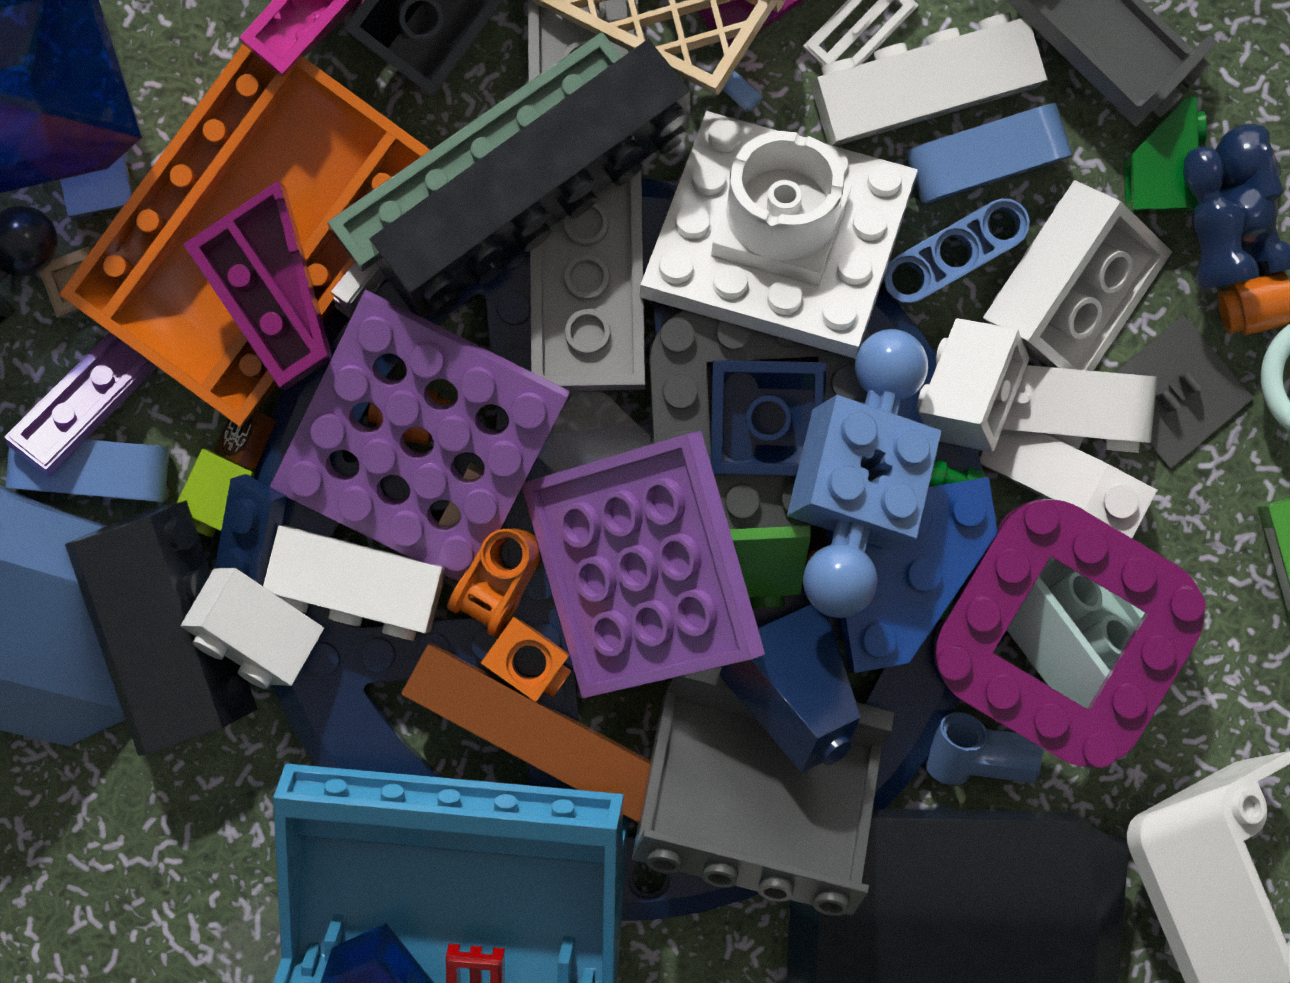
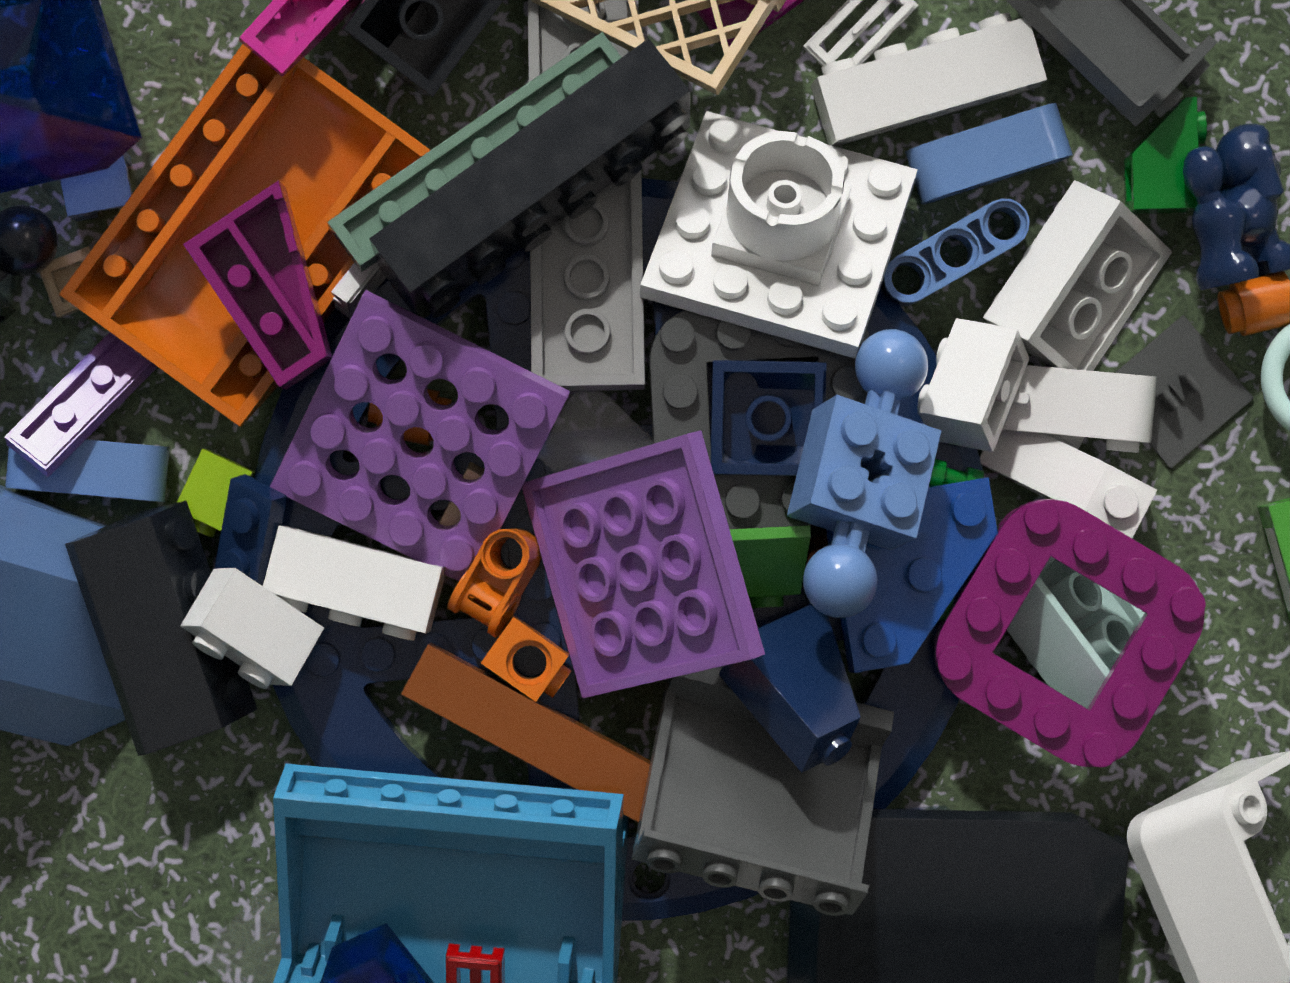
(247, 442): reddish brown tile -> none
(742, 92): medium blue tile -> none
(967, 748): medium blue piece -> none

